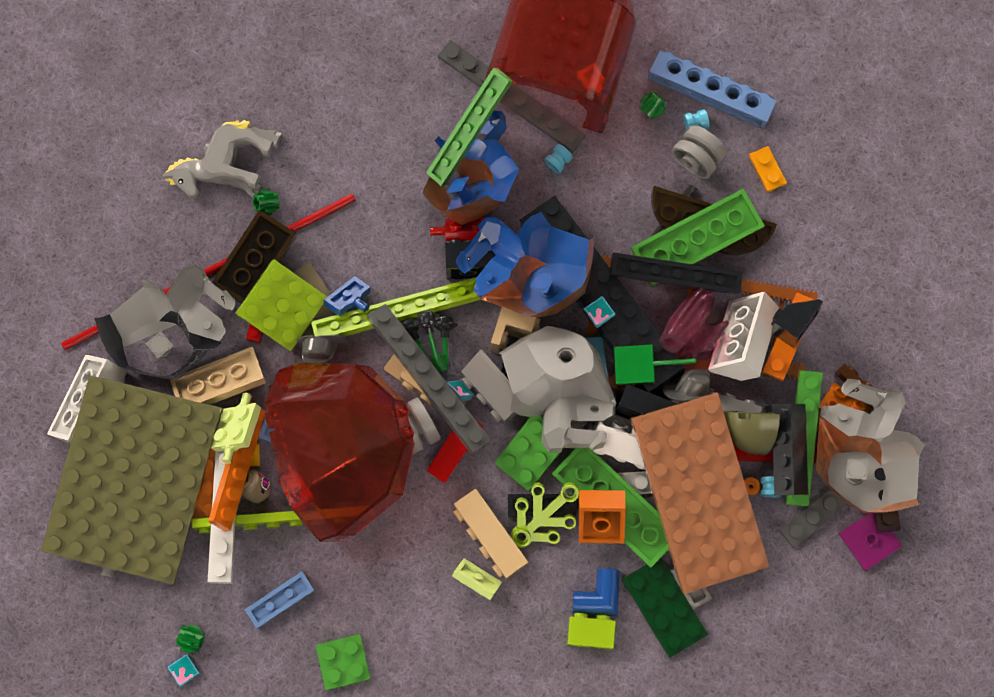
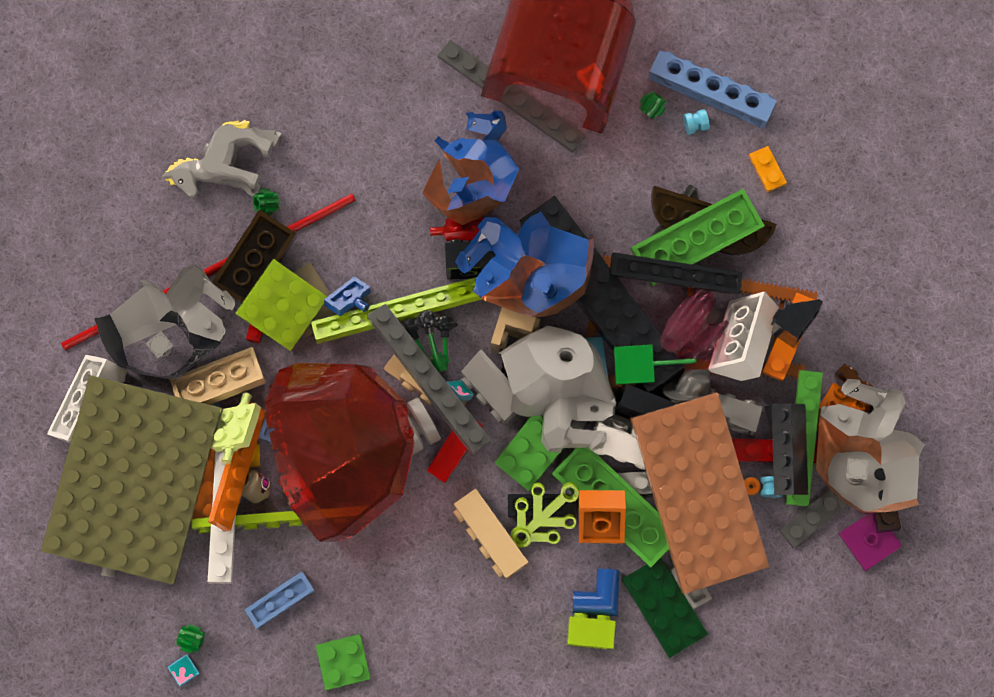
(321, 348): dark grey piece -> none
(469, 126): bright green plate -> none
(476, 579): yellowish green plate -> none
(558, 158): medium azure wheel -> none
(599, 312): tile -> none
(699, 152): light grey wheel -> none
(753, 431): olive brick -> none

